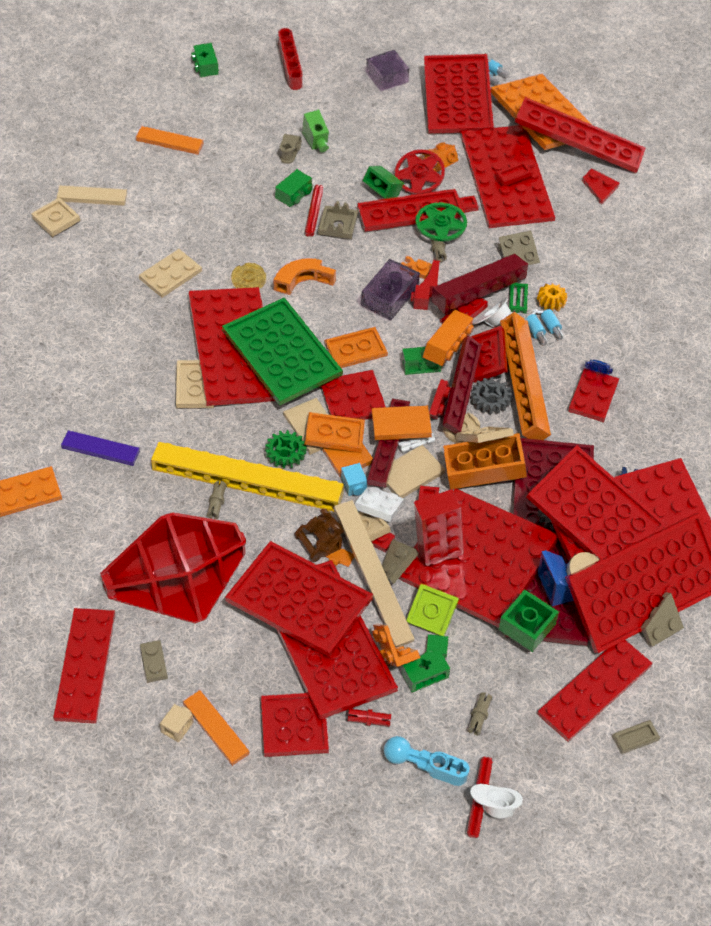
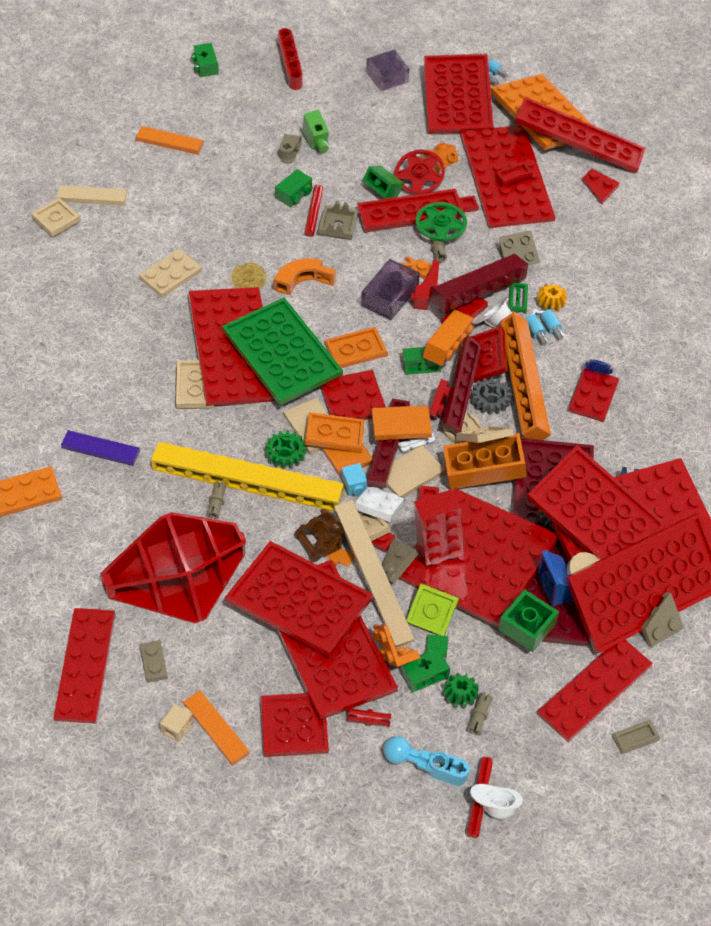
(461, 690): none -> green gear

